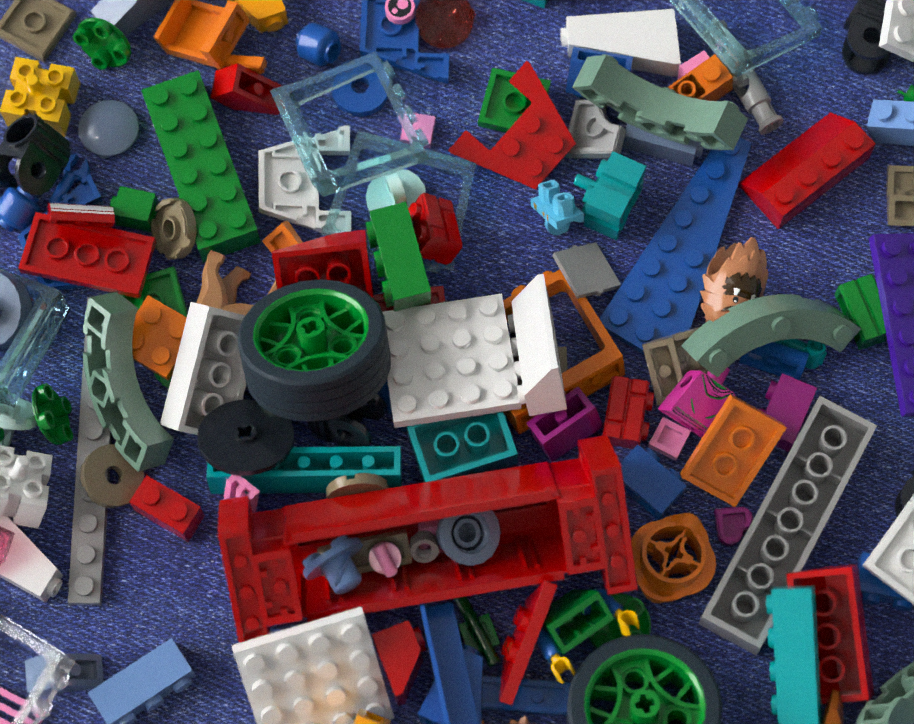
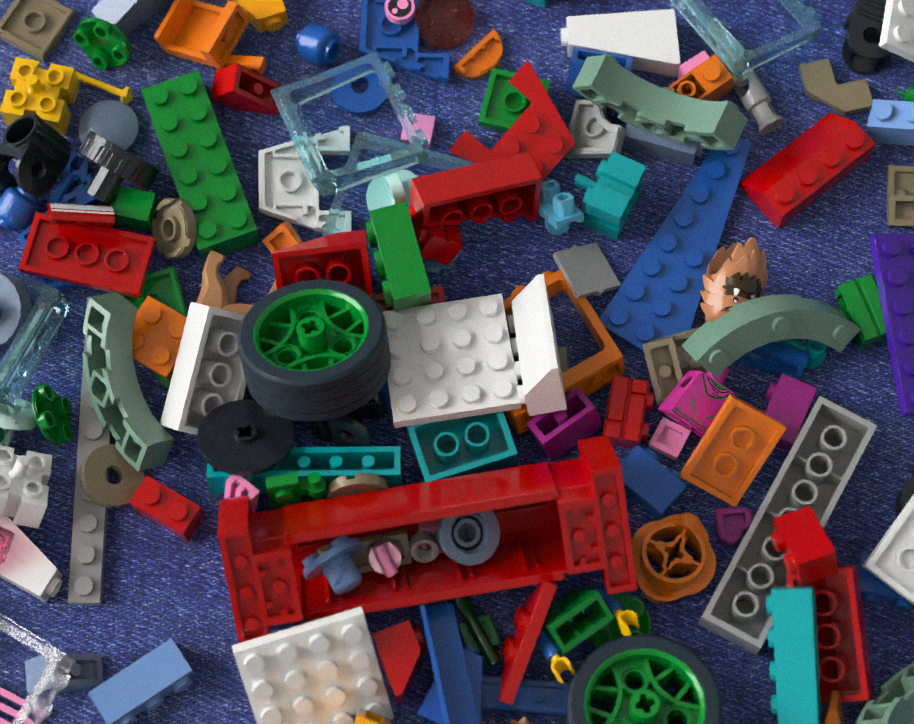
(115, 167): none -> black piece
(125, 94): none -> yellow piece
(290, 490): none -> green plate
(478, 192): none -> red wedge
(481, 58): none -> orange tile
(804, 546): none -> red brick
(844, 98): none -> dark tan tile

